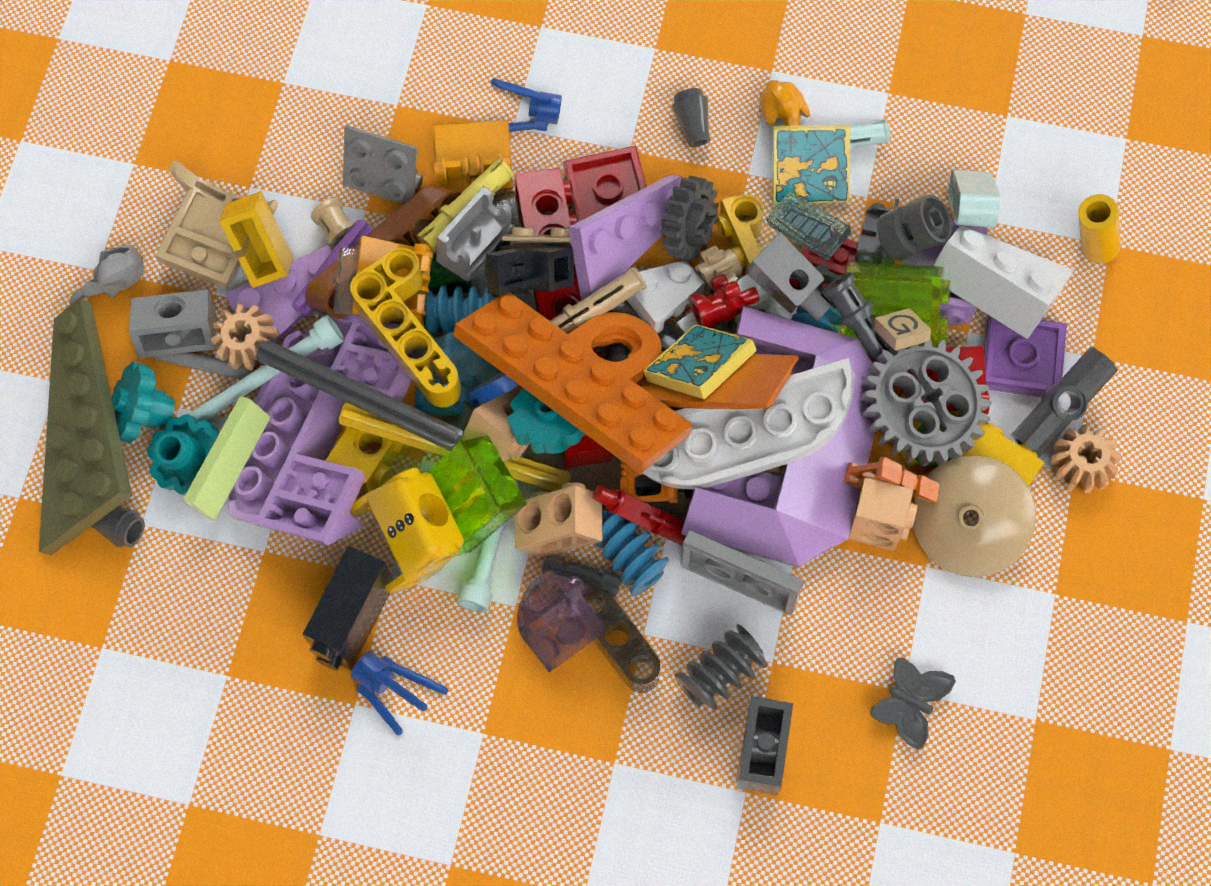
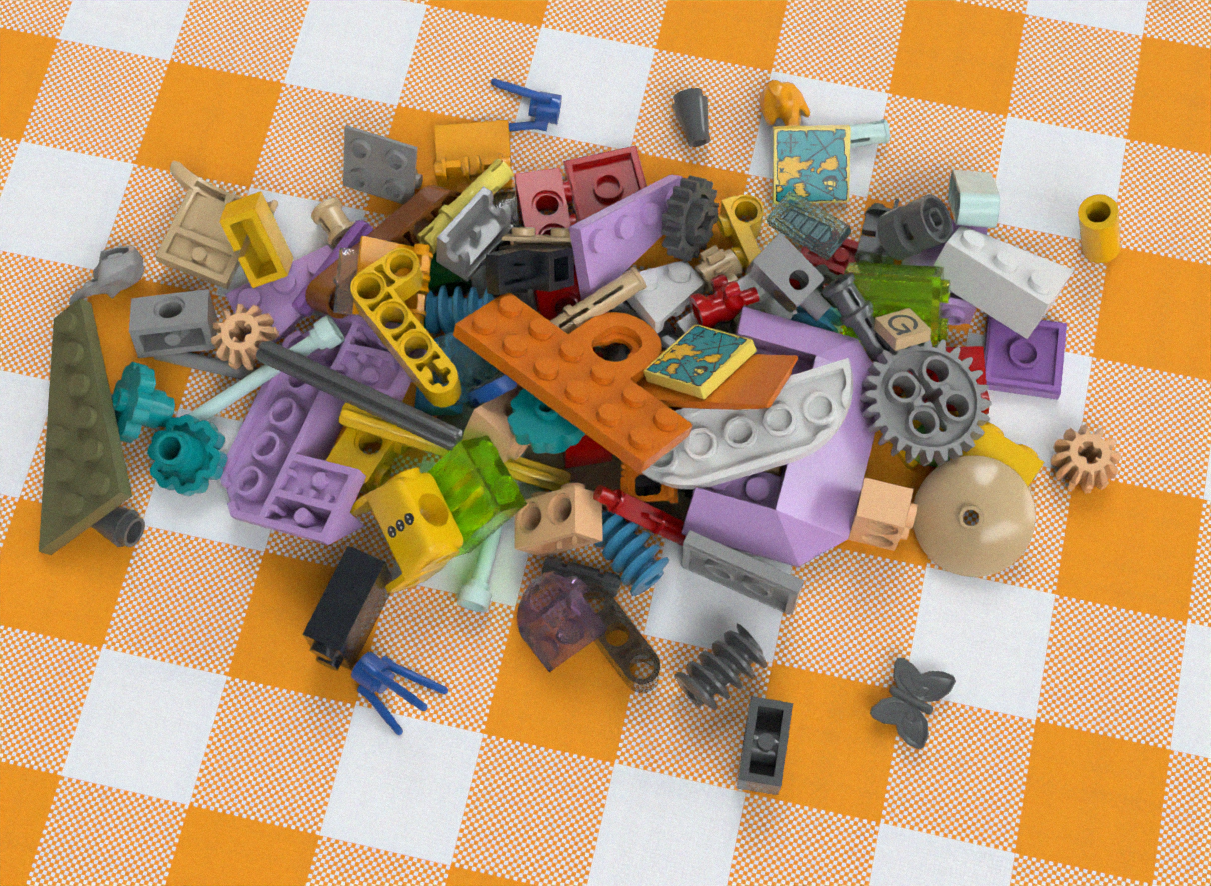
(227, 458): yellowish green tile -> none
(892, 473): orange piece -> none
(1081, 385): dark grey piece -> none

